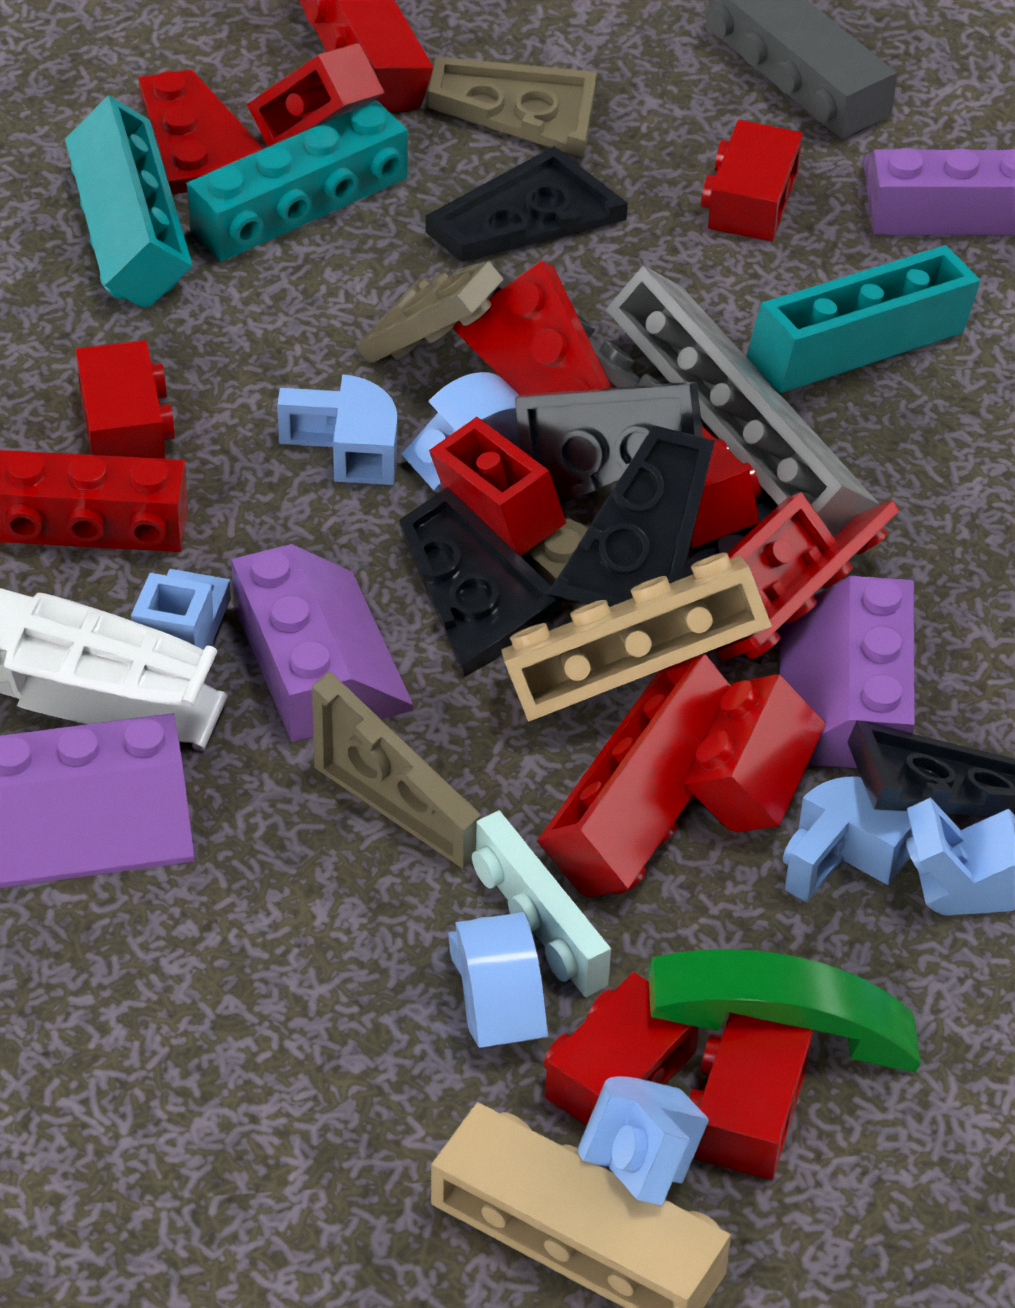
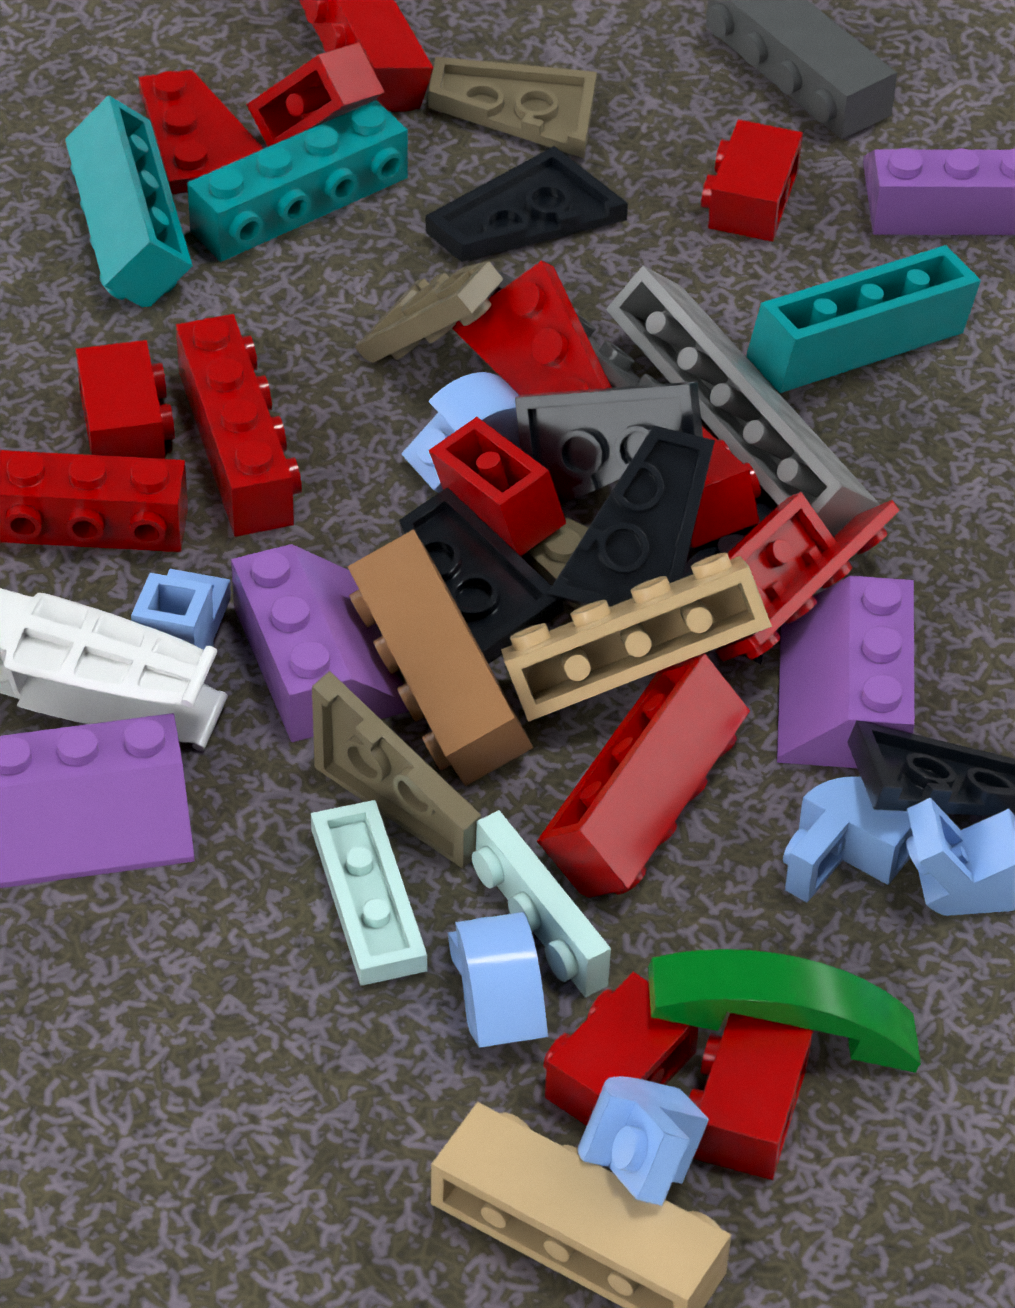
(236, 425): none -> red brick
(353, 421): light blue brick -> none
(368, 892): none -> light aqua plate
(439, 658): none -> medium nougat brick
(755, 753): red brick -> none

